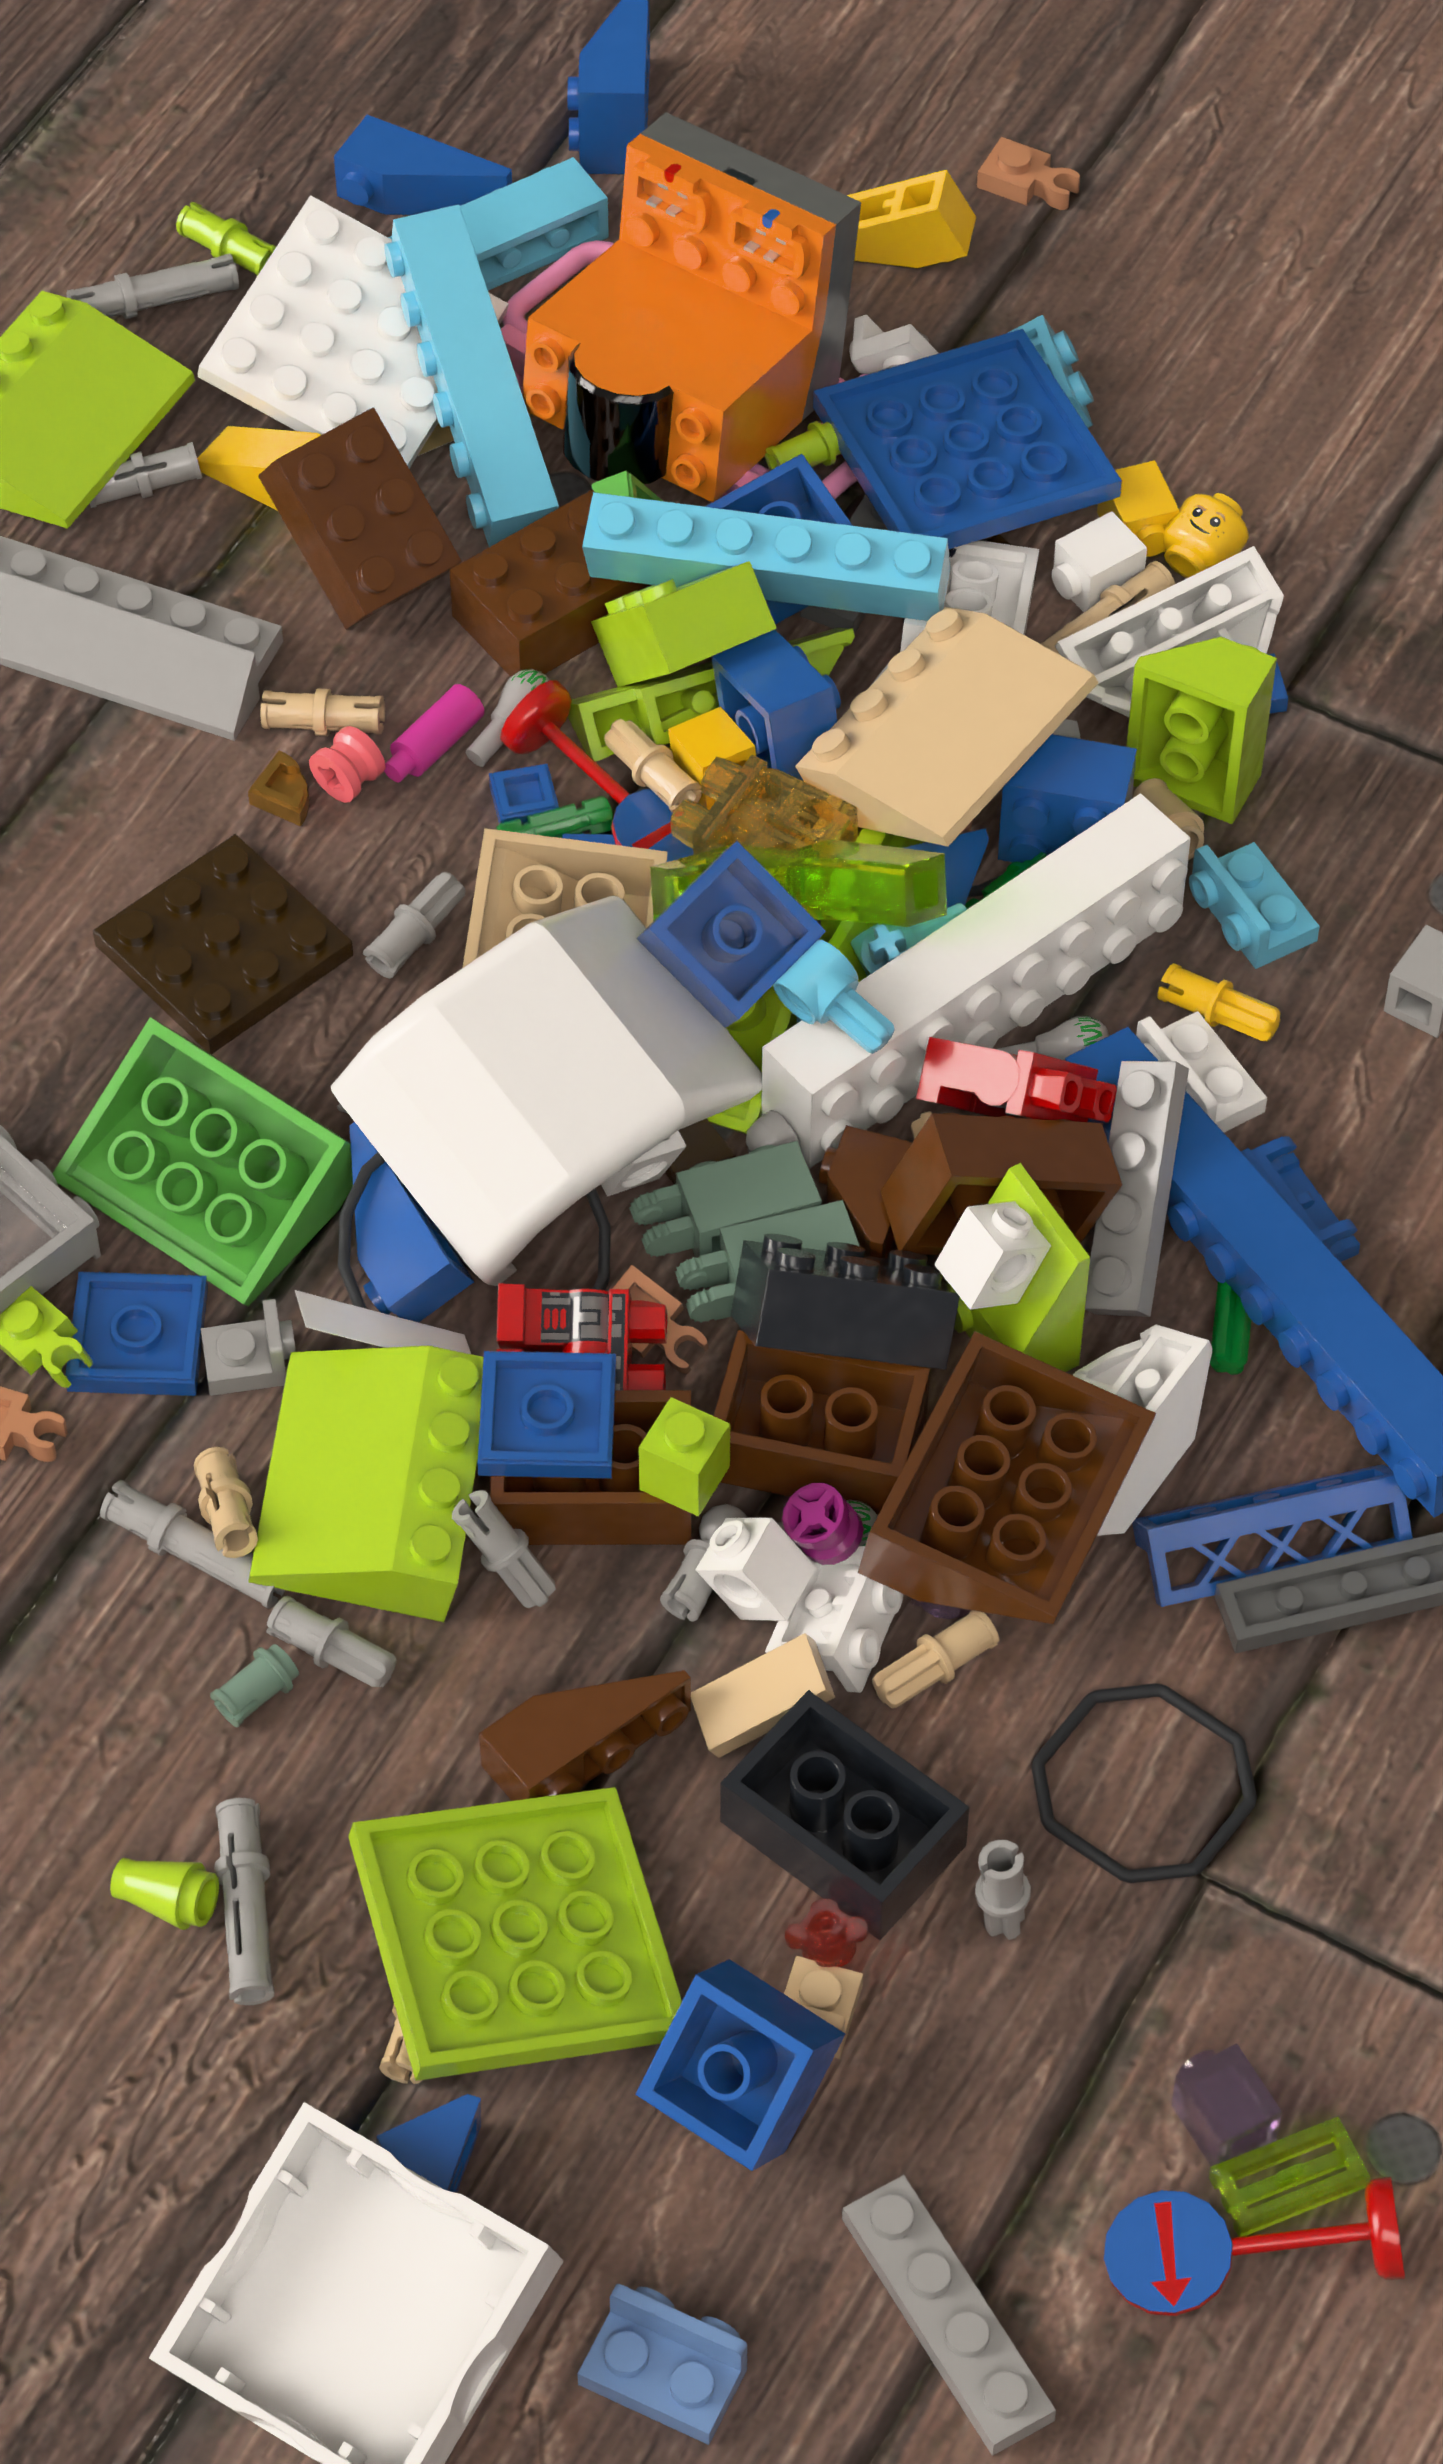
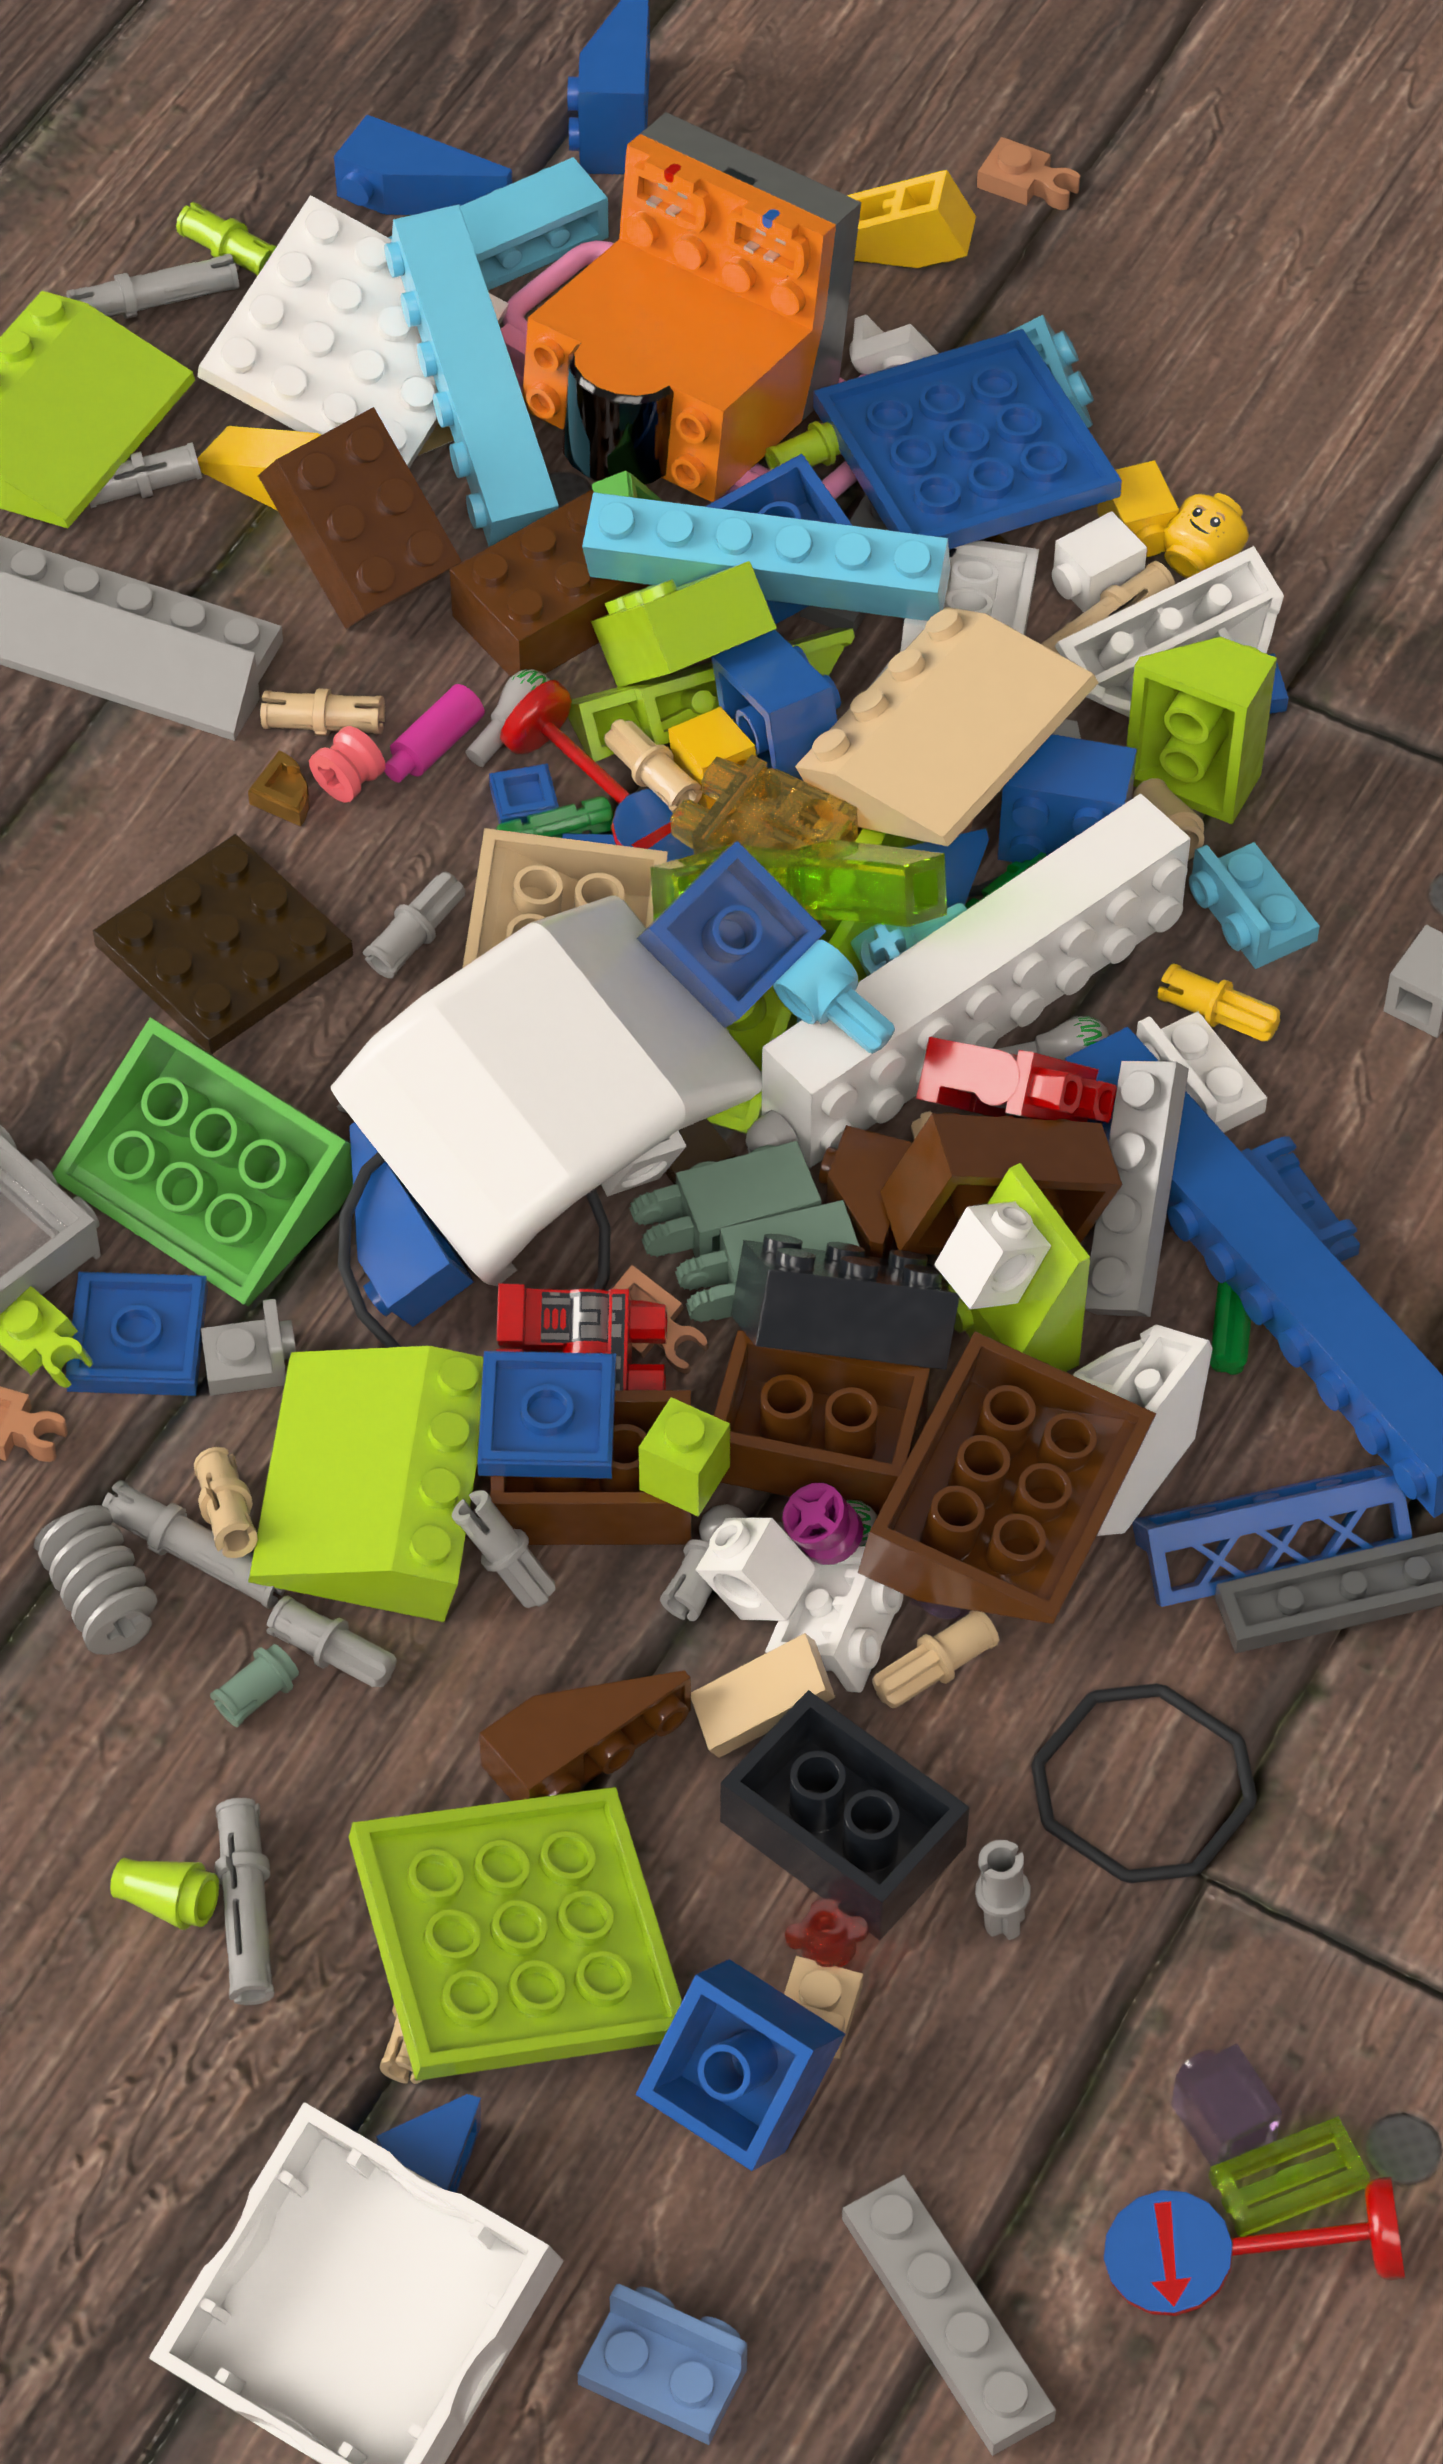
(97, 1579): none -> light grey piece
(373, 1326): white sticker -> none

